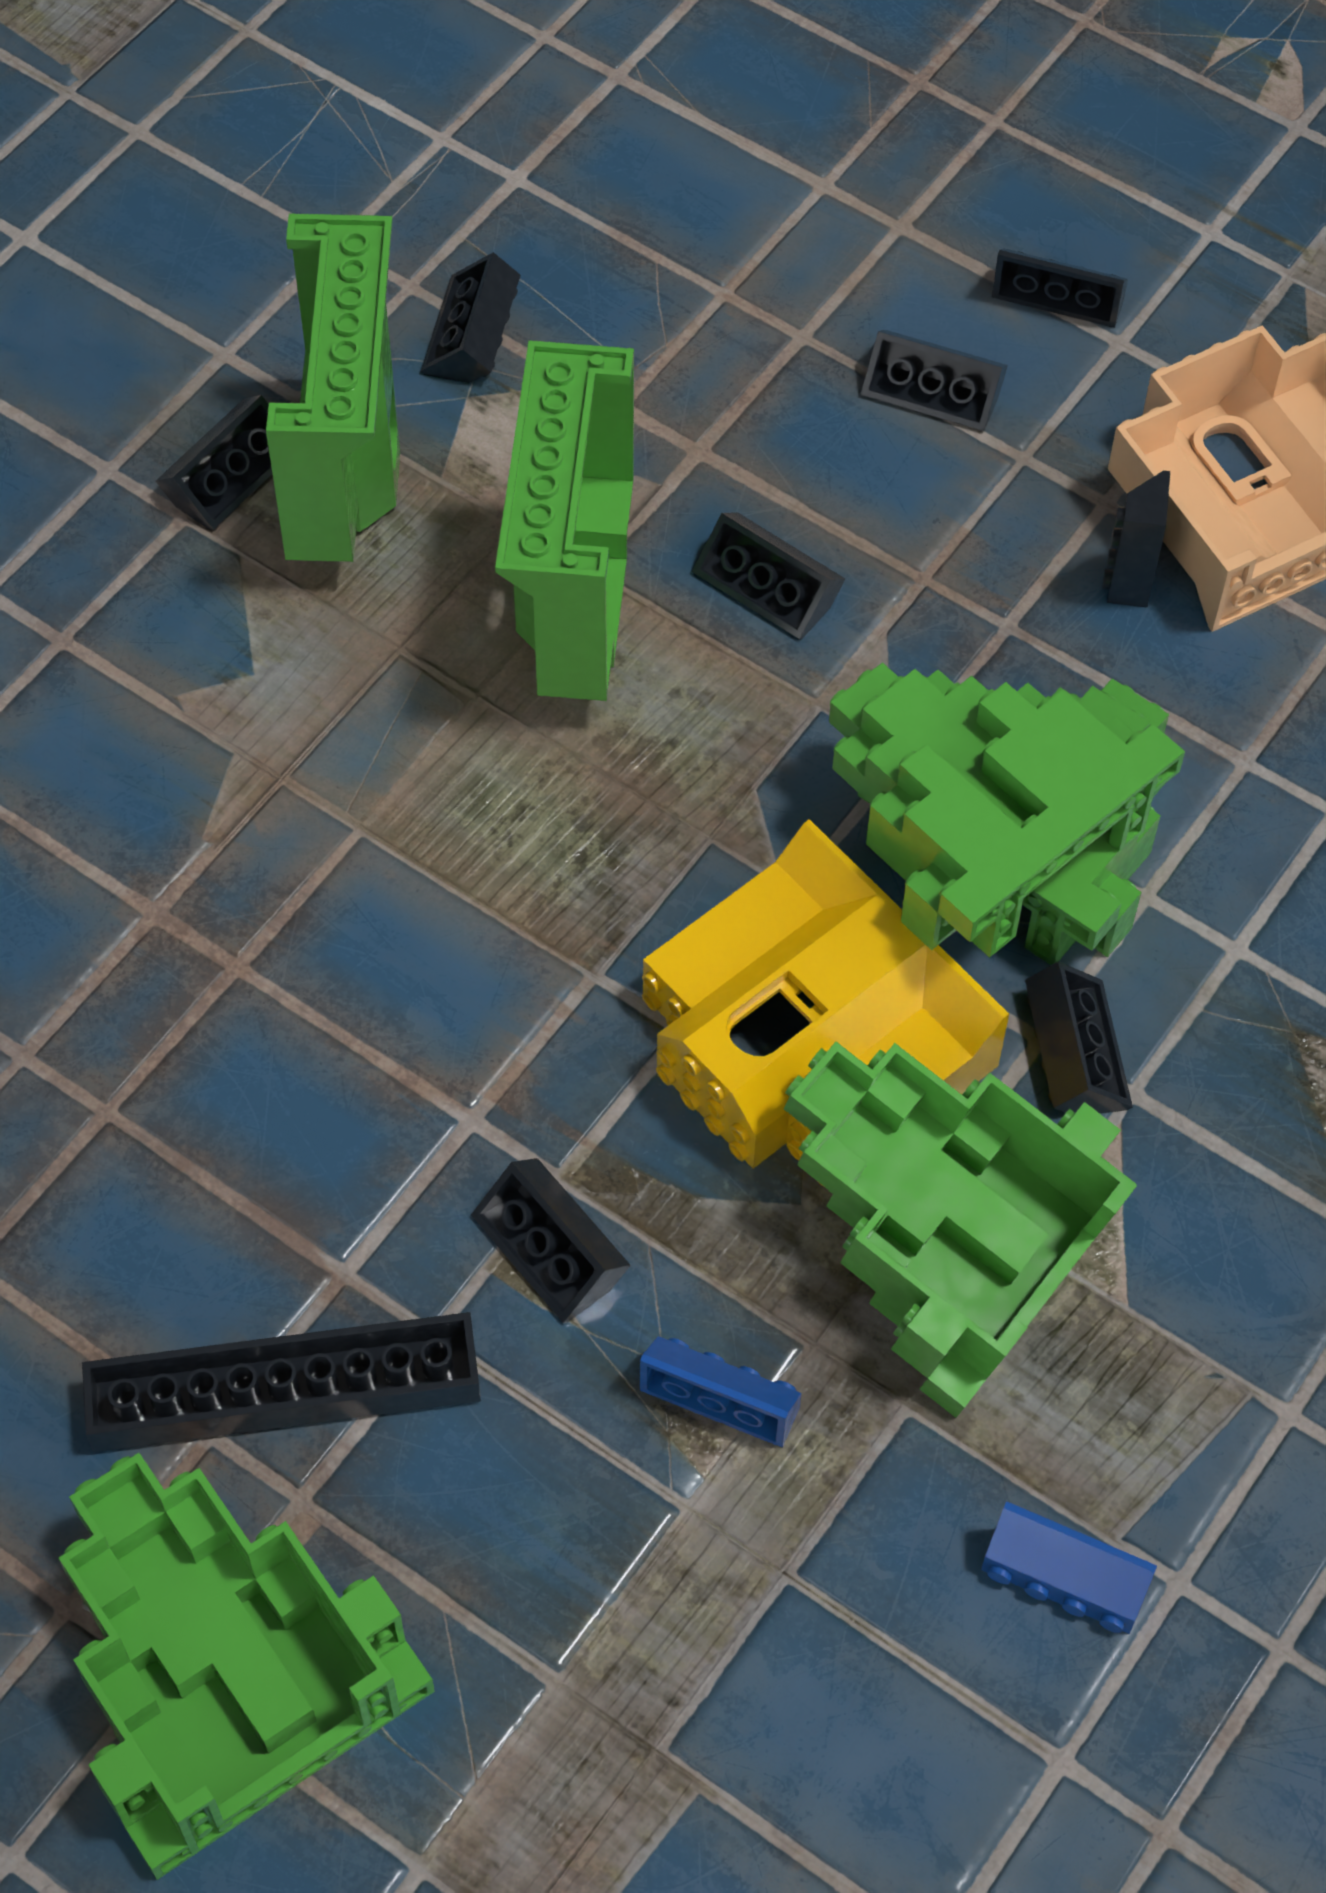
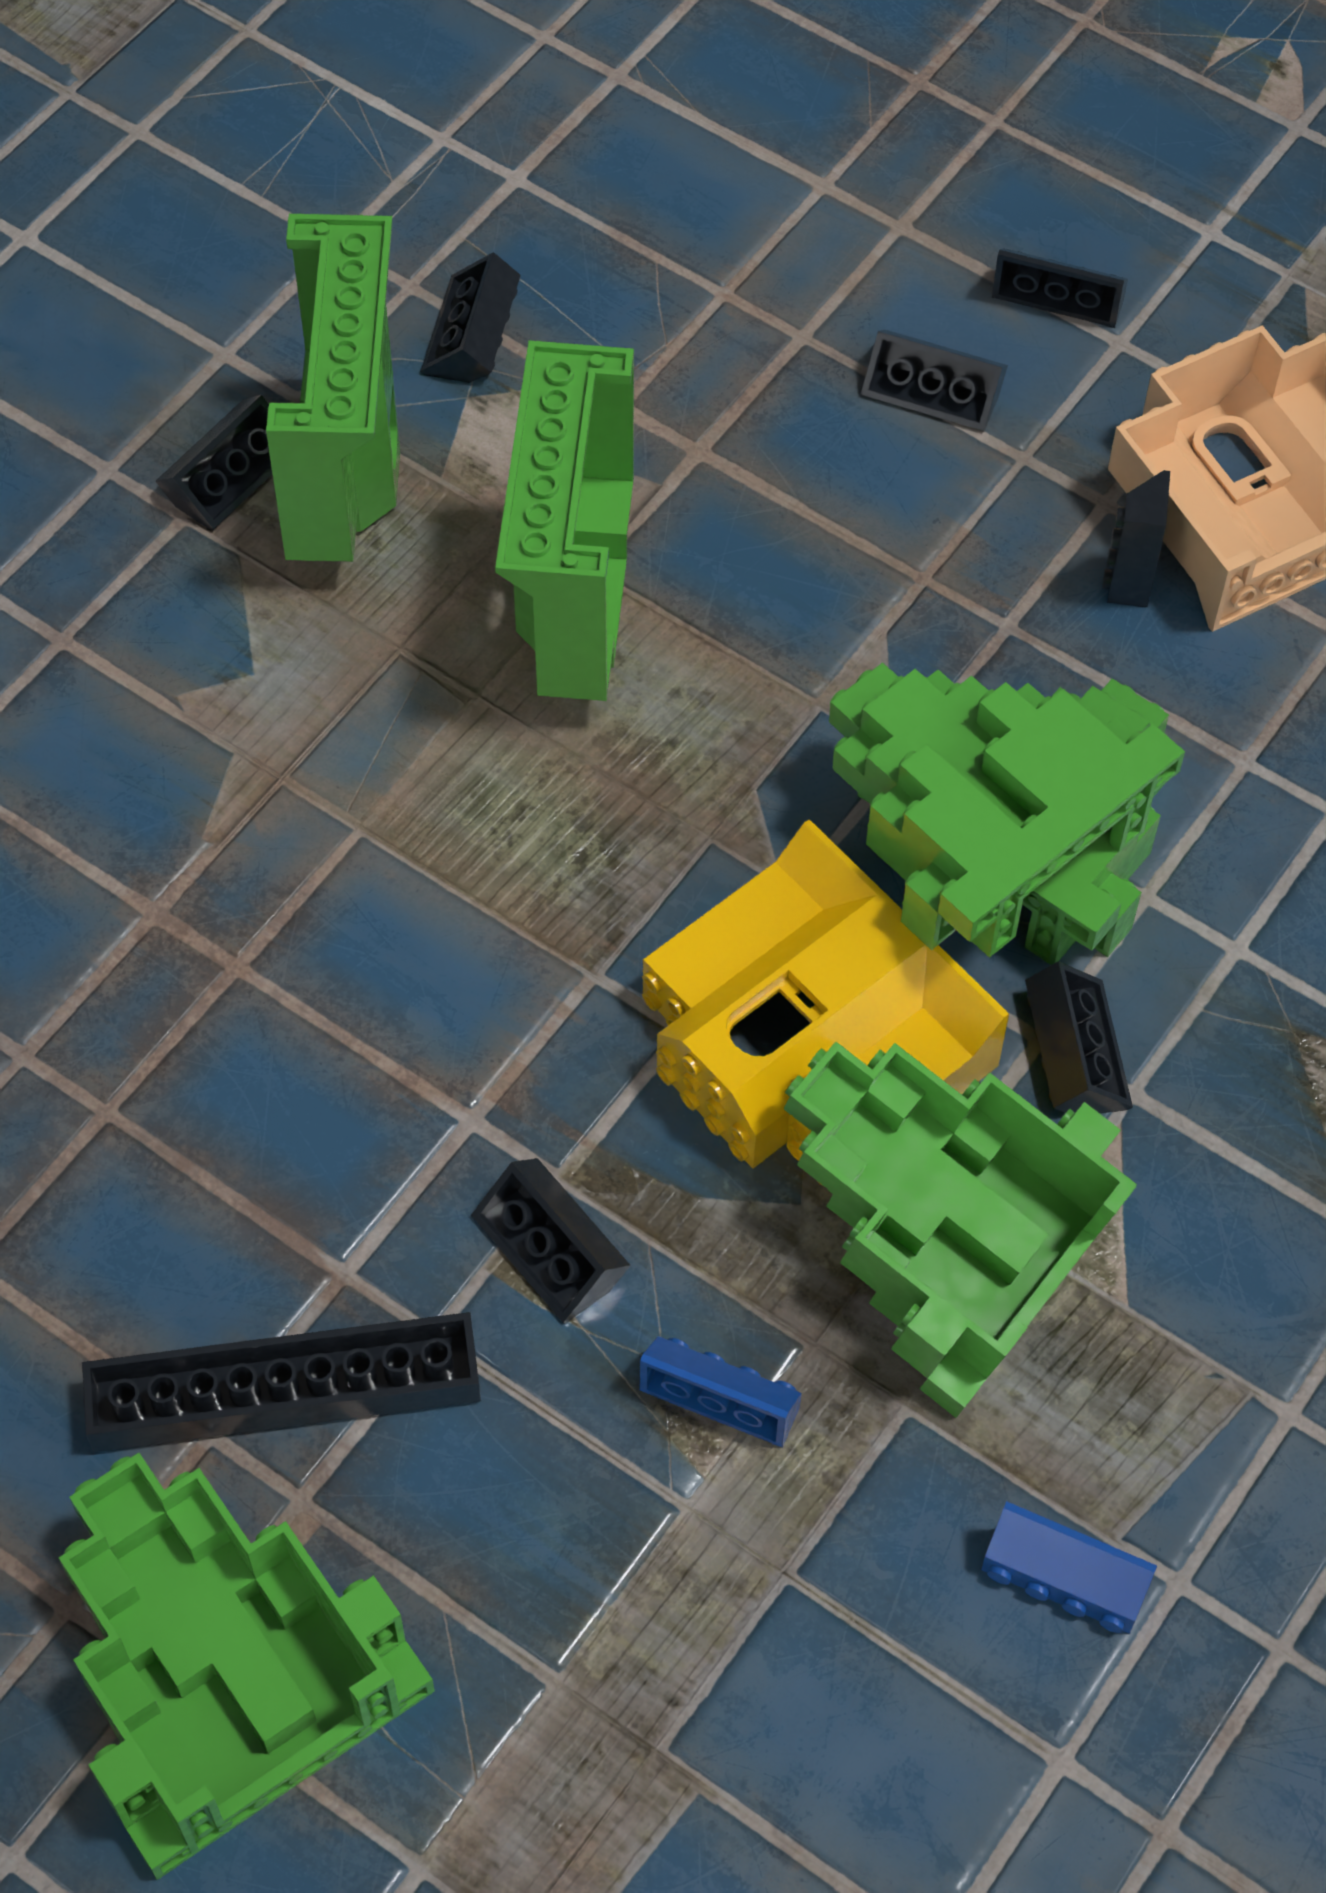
(767, 574): black slope -> none

